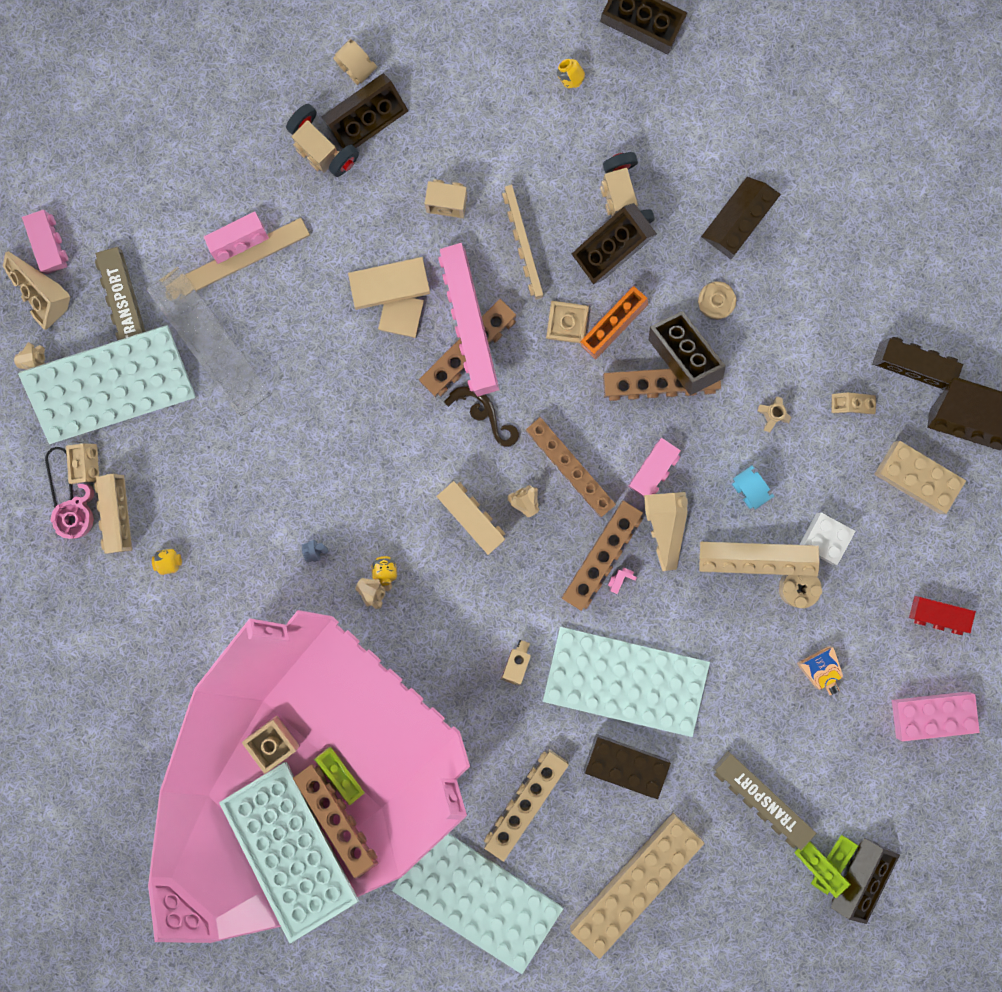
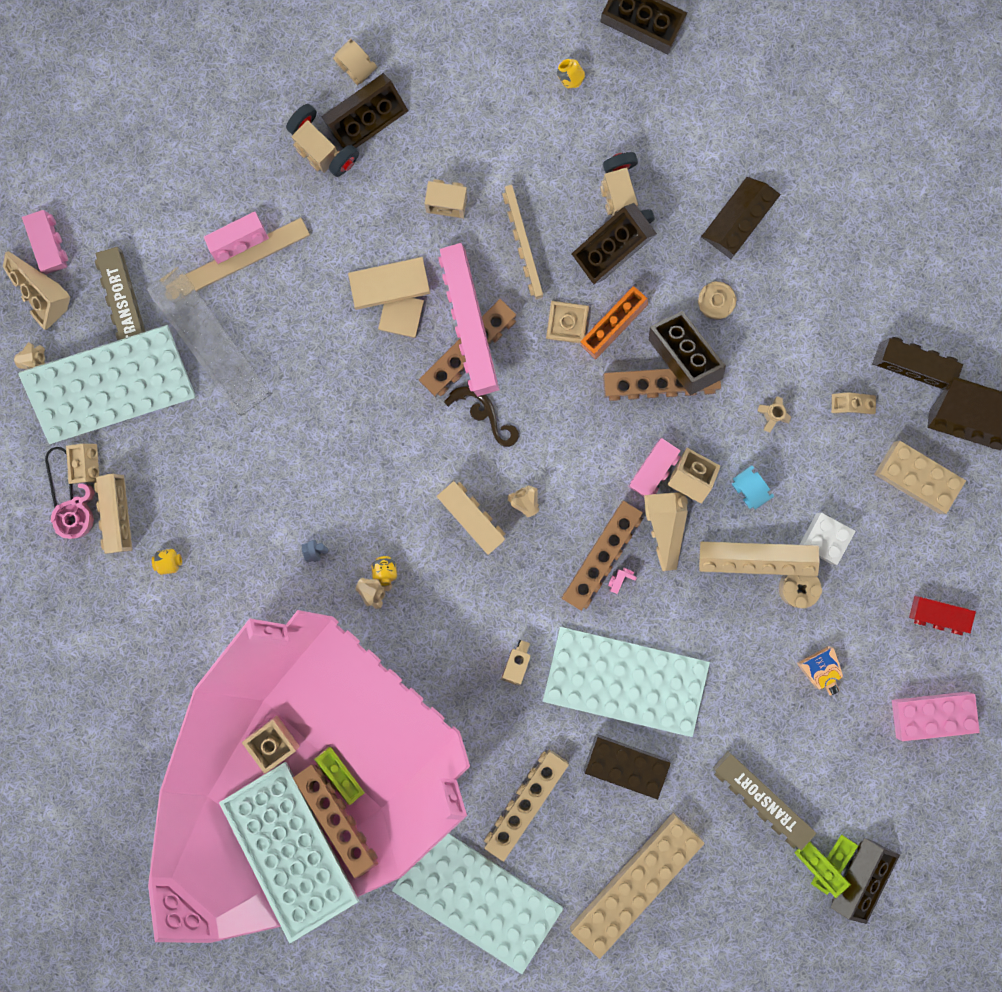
(570, 467): medium nougat brick -> none
(694, 475): none -> tan brick

